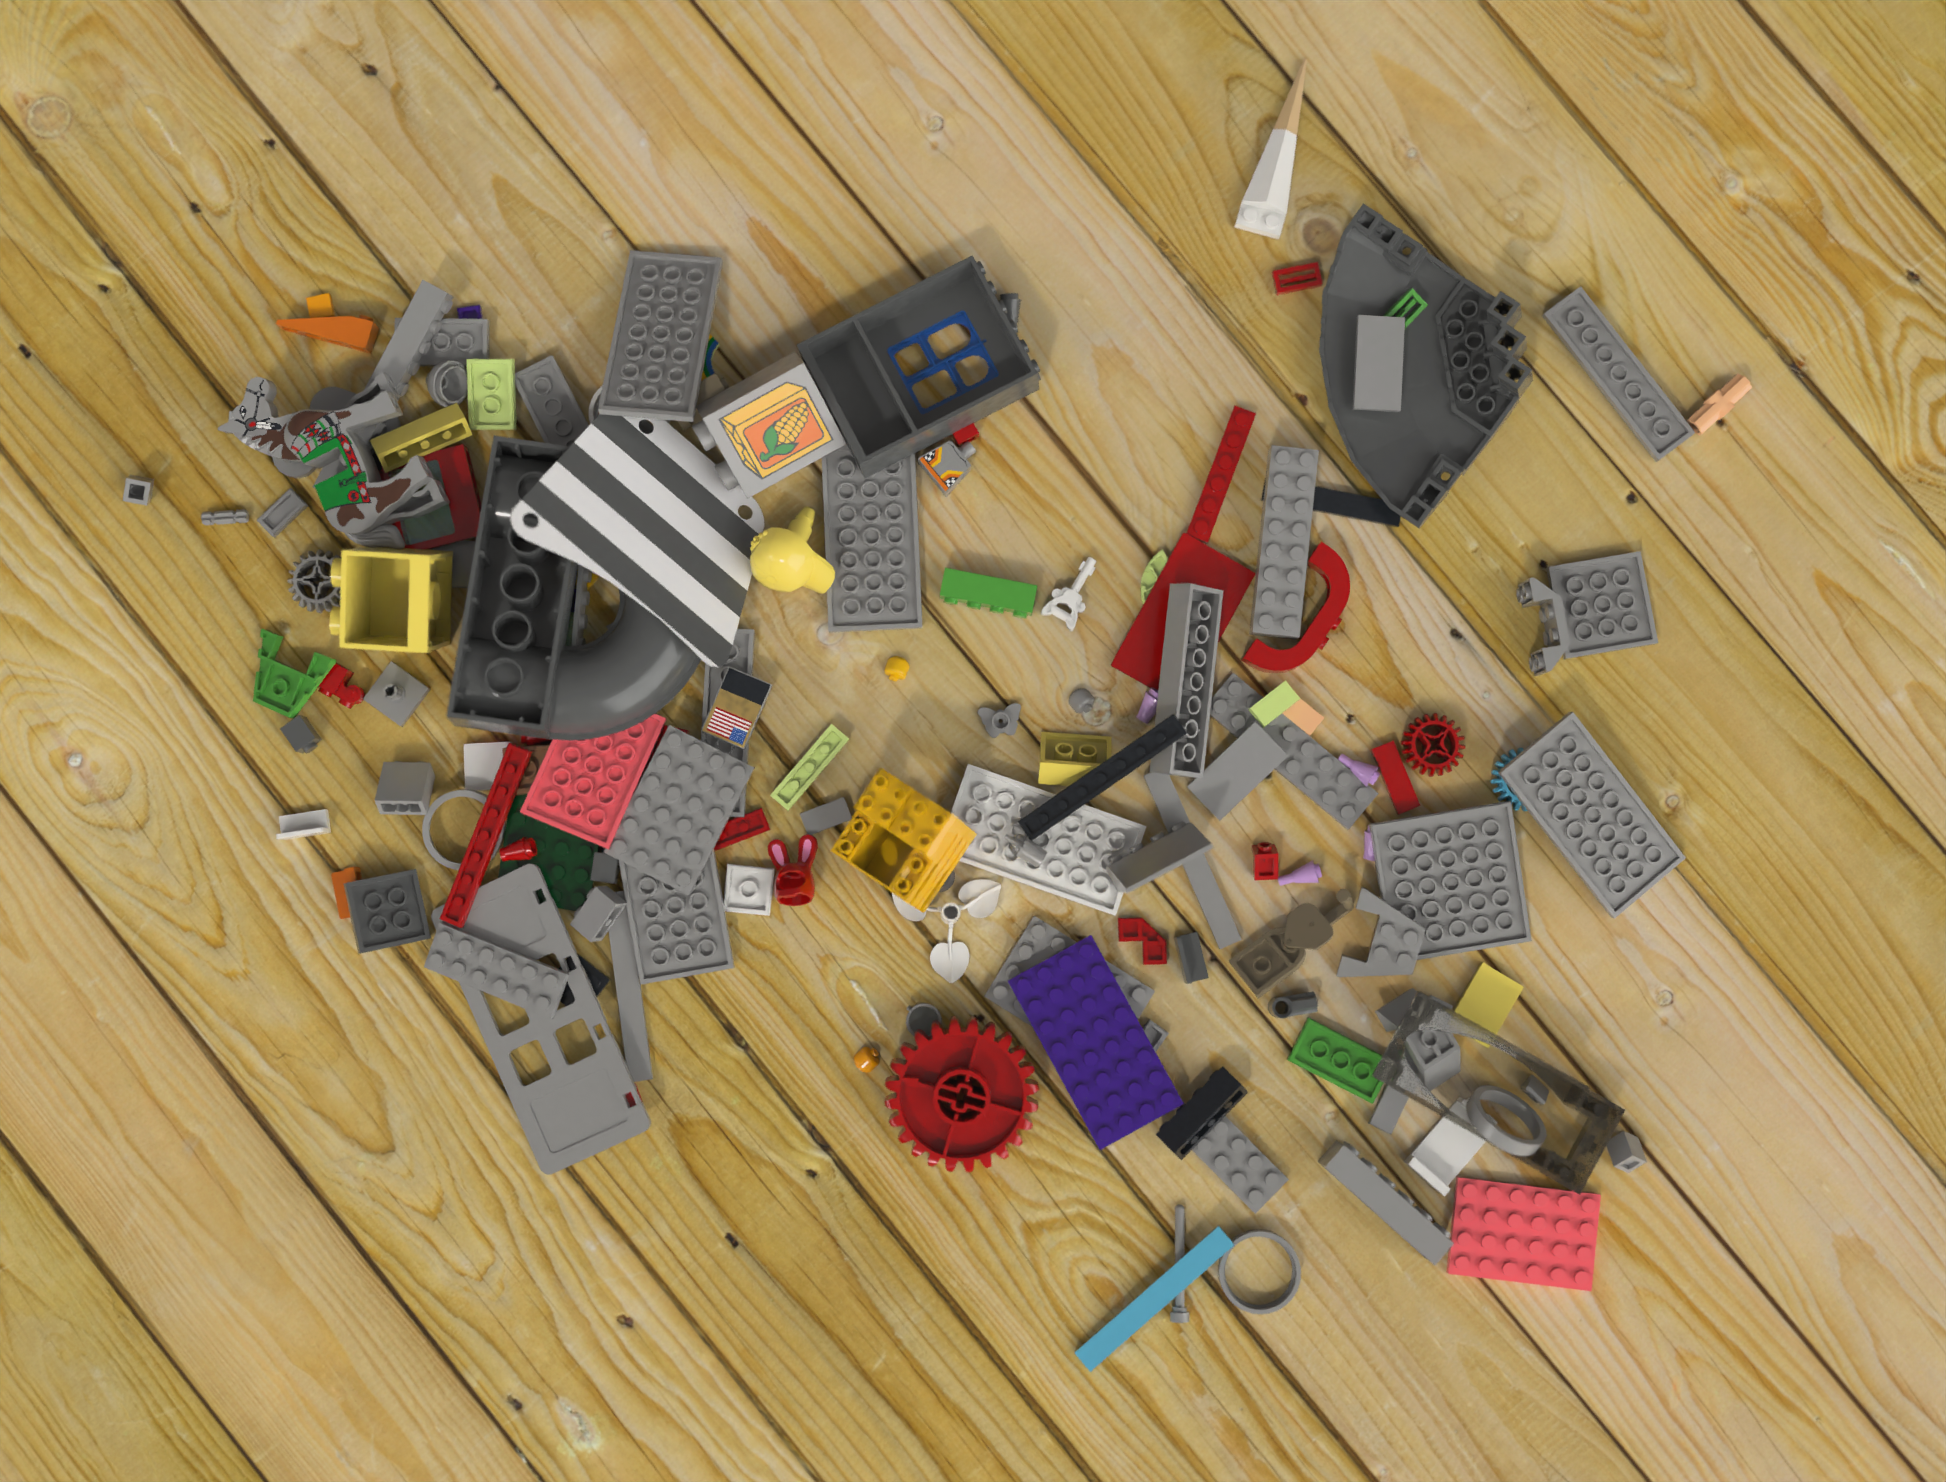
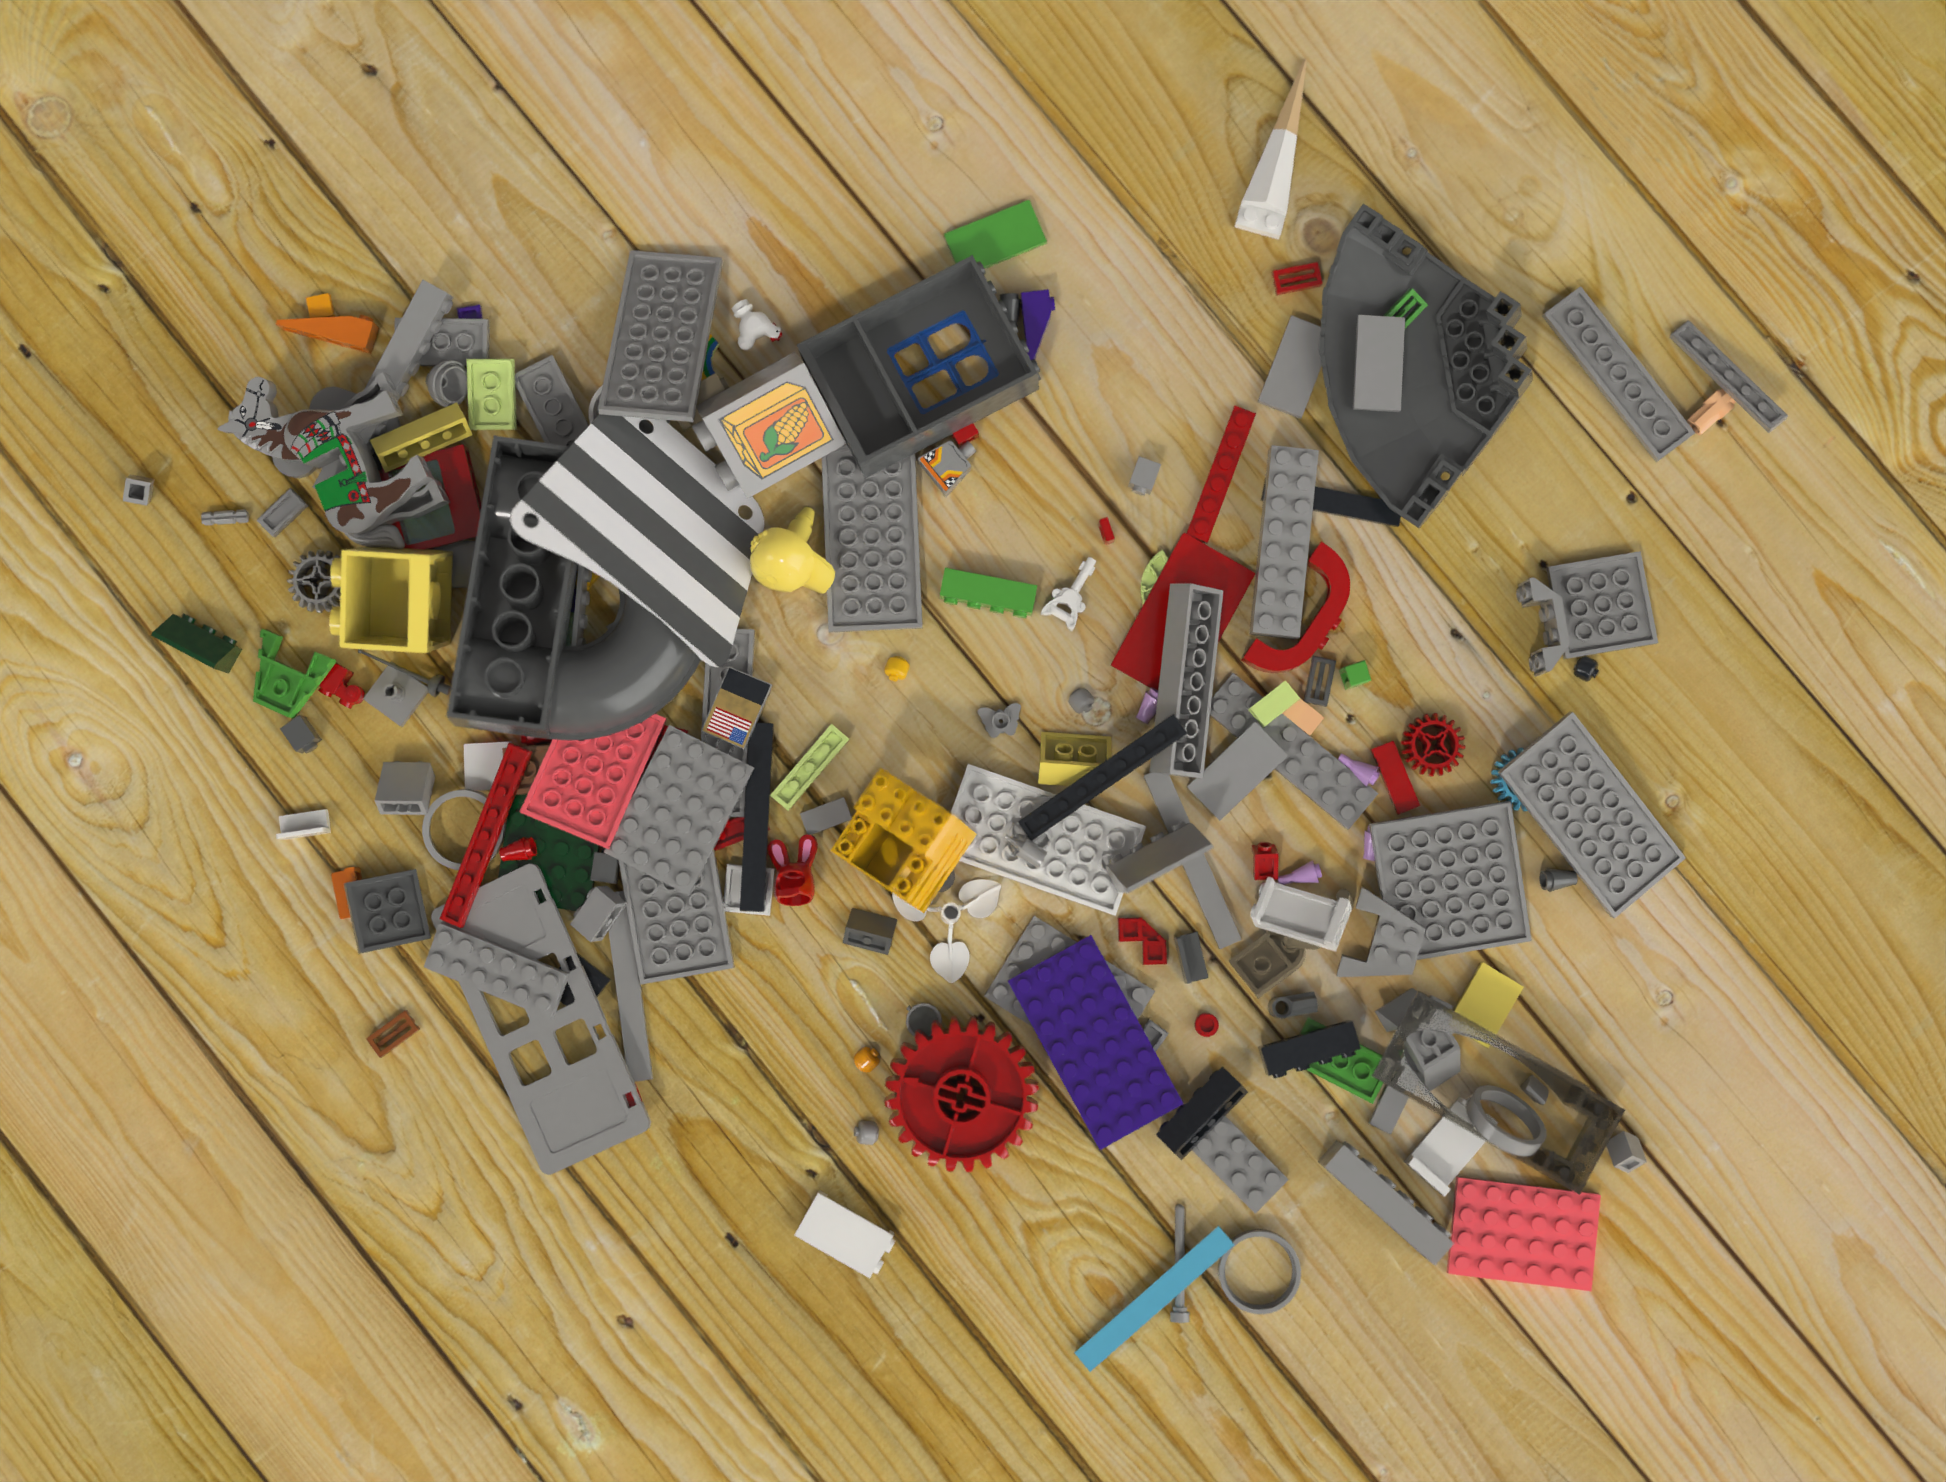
(198, 642): none -> dark green slope
(410, 1022): none -> dark orange tile
(435, 684): none -> dark grey sword
(753, 325): none -> white animal
(757, 819): none -> black tile
(845, 1235): none -> white panel
(866, 1132): none -> light grey piece
(869, 931): none -> dark grey panel
(997, 236): none -> bright green tile
(1036, 316): none -> dark purple slope
(1106, 531): none -> red tile
(1144, 476): none -> light grey brick
(1206, 1024): none -> red tile
(1293, 369): none -> light grey tile
(1300, 914): none -> white panel
(1309, 1048): none -> black brick
(1315, 700): none -> dark grey tile
(1355, 675): none -> bright green piece
(1557, 879): none -> dark grey cone
(1586, 668): none -> black piece
(1728, 376): none -> light grey tile

